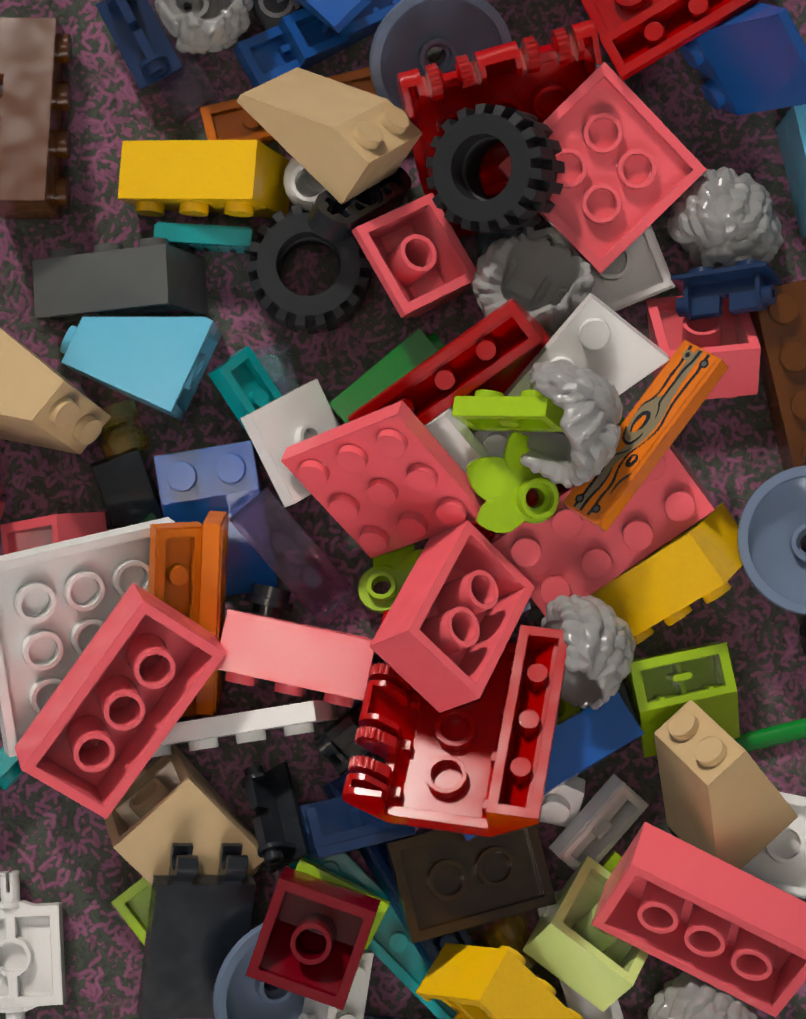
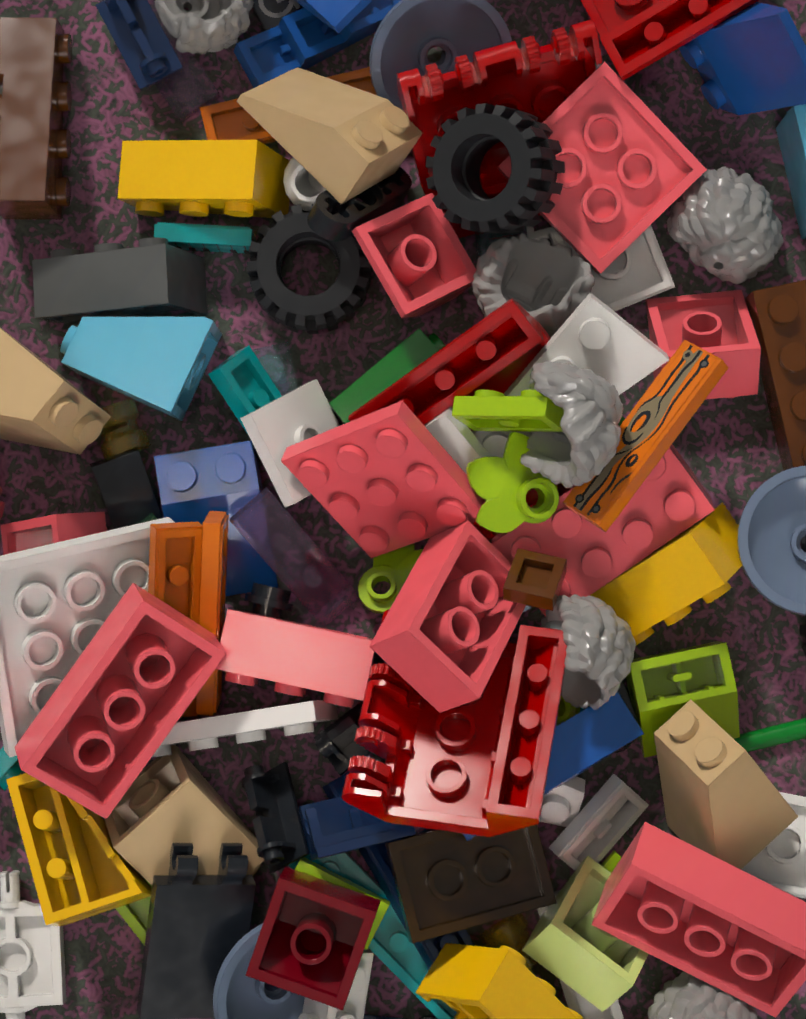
(71, 855): none -> yellow wedge
(535, 579): none -> reddish brown plate
(747, 285): dark blue hinge -> none

